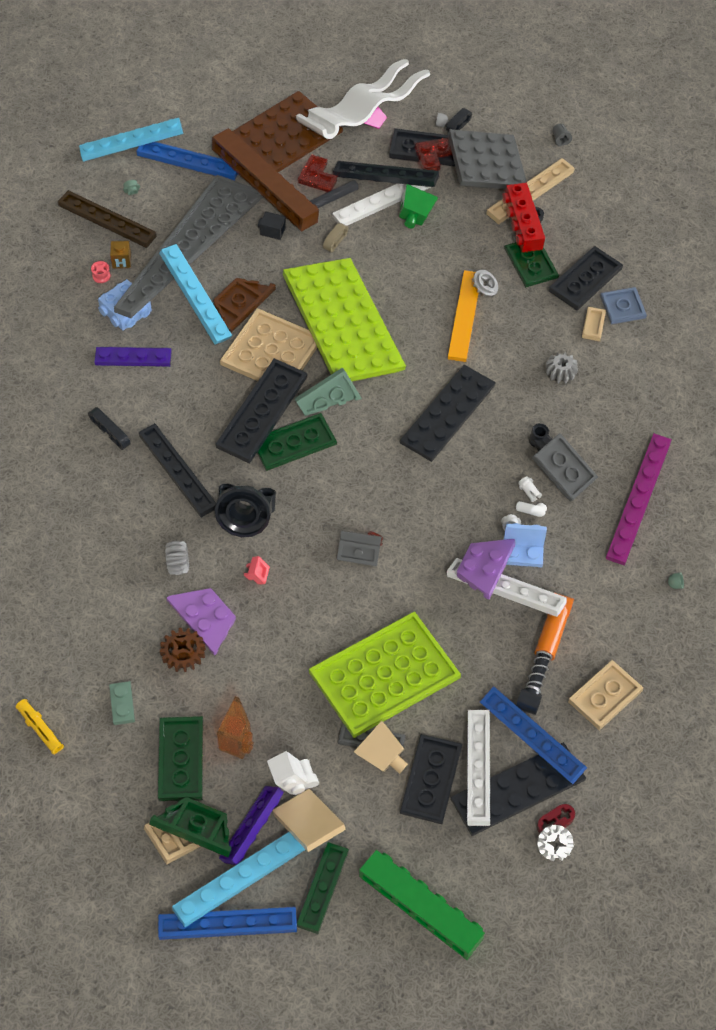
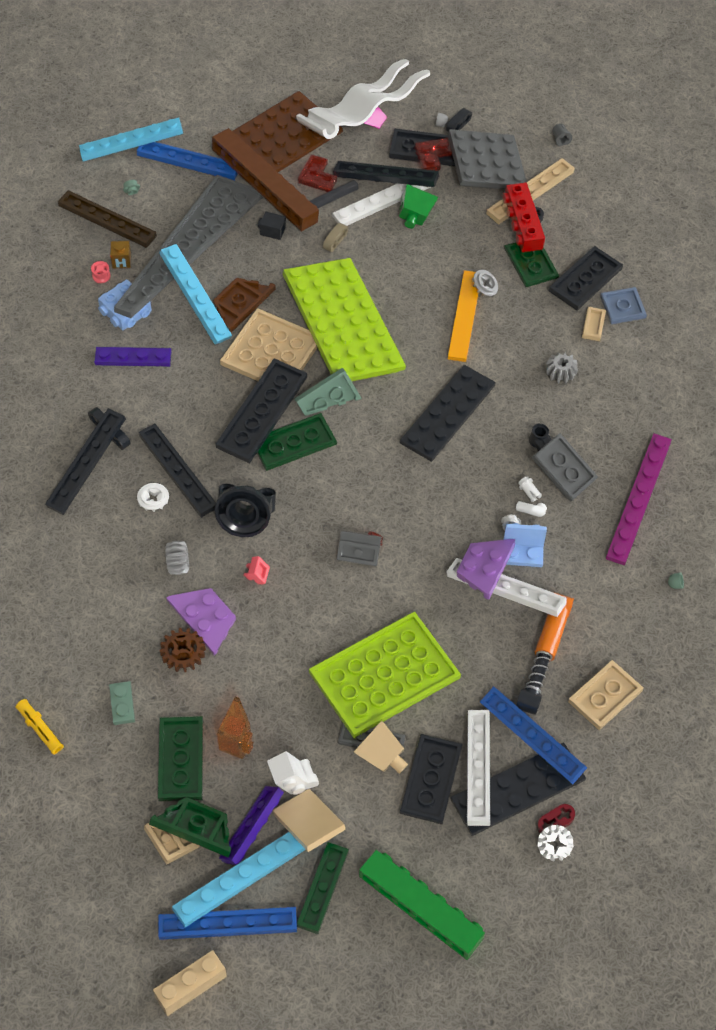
(85, 461): none -> black plate
(156, 490): none -> white gear
(190, 983): none -> tan brick

